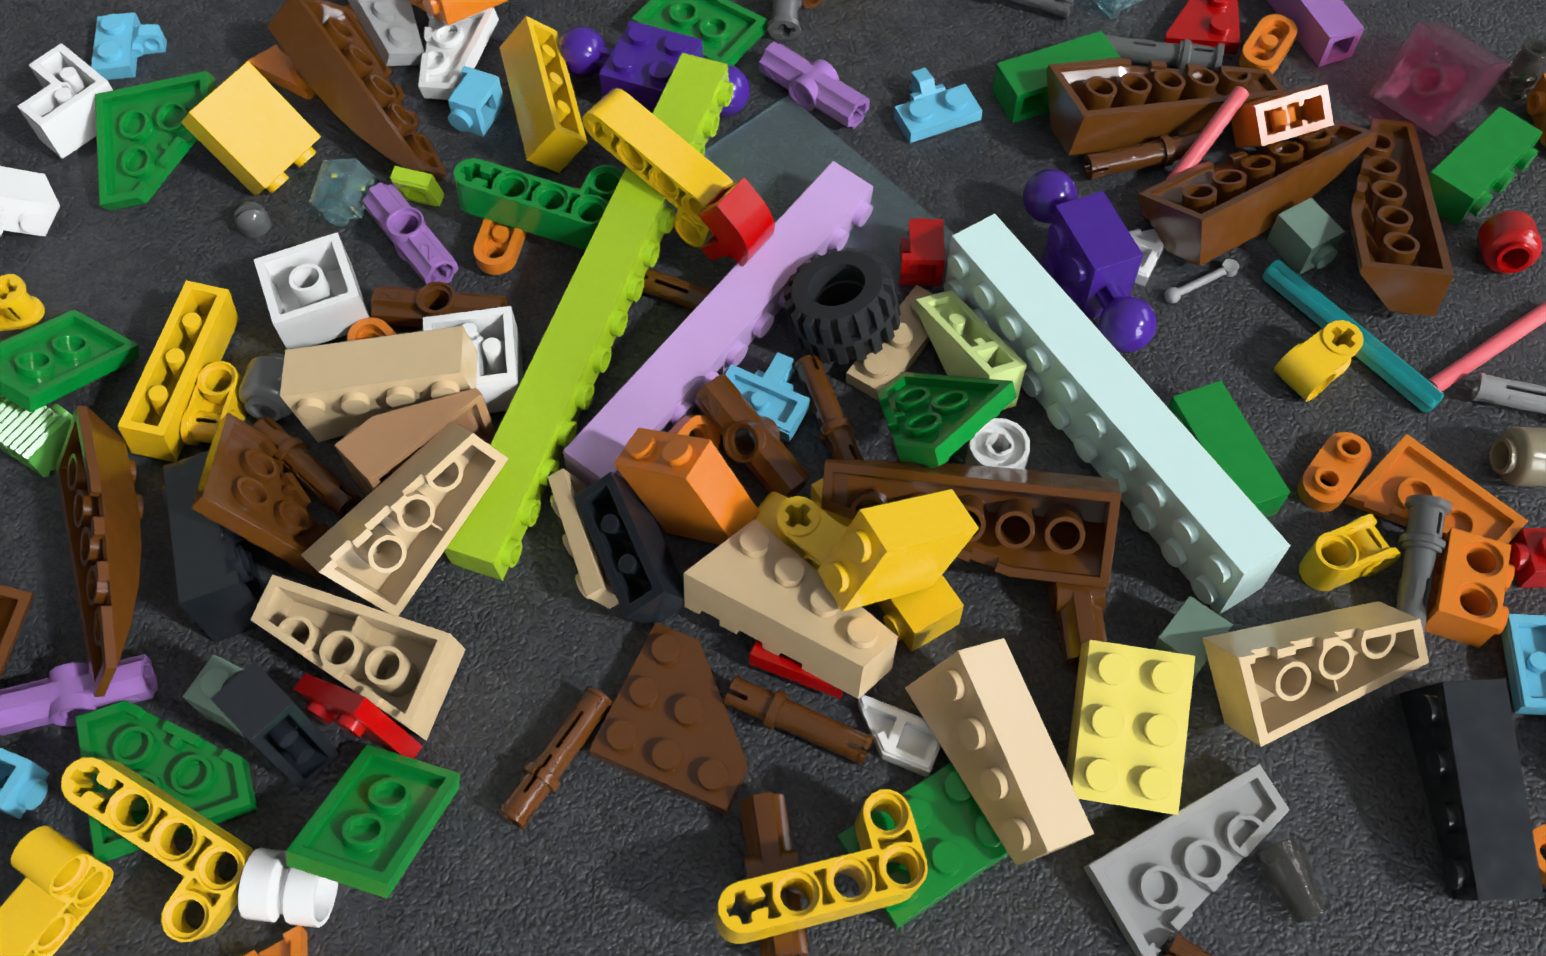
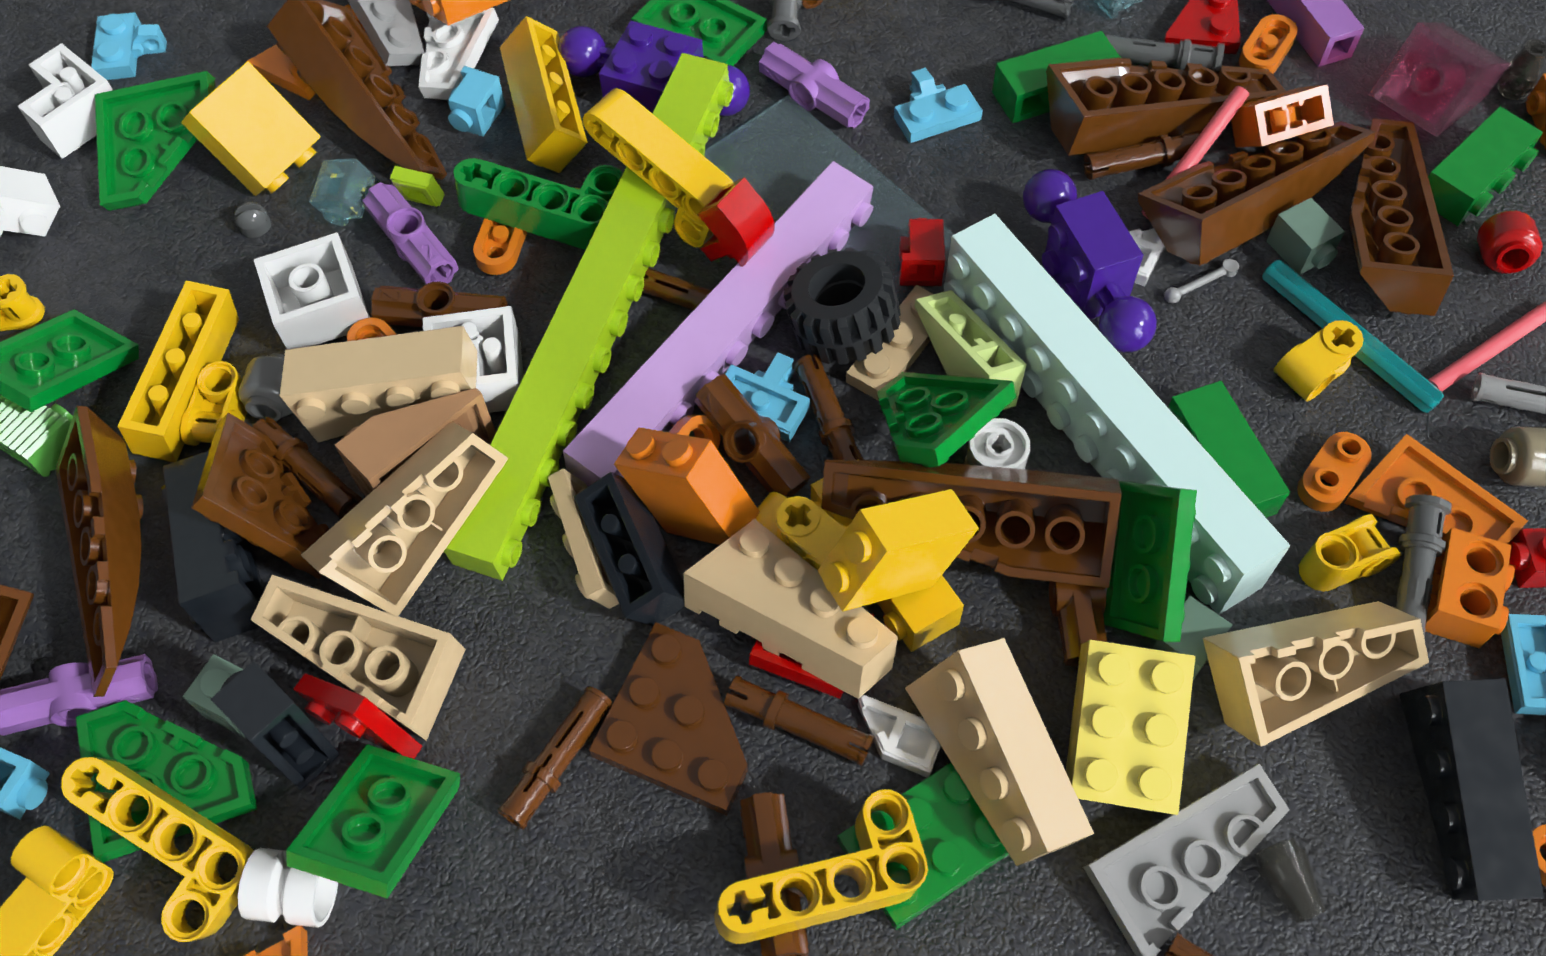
(1151, 560): none -> green plate

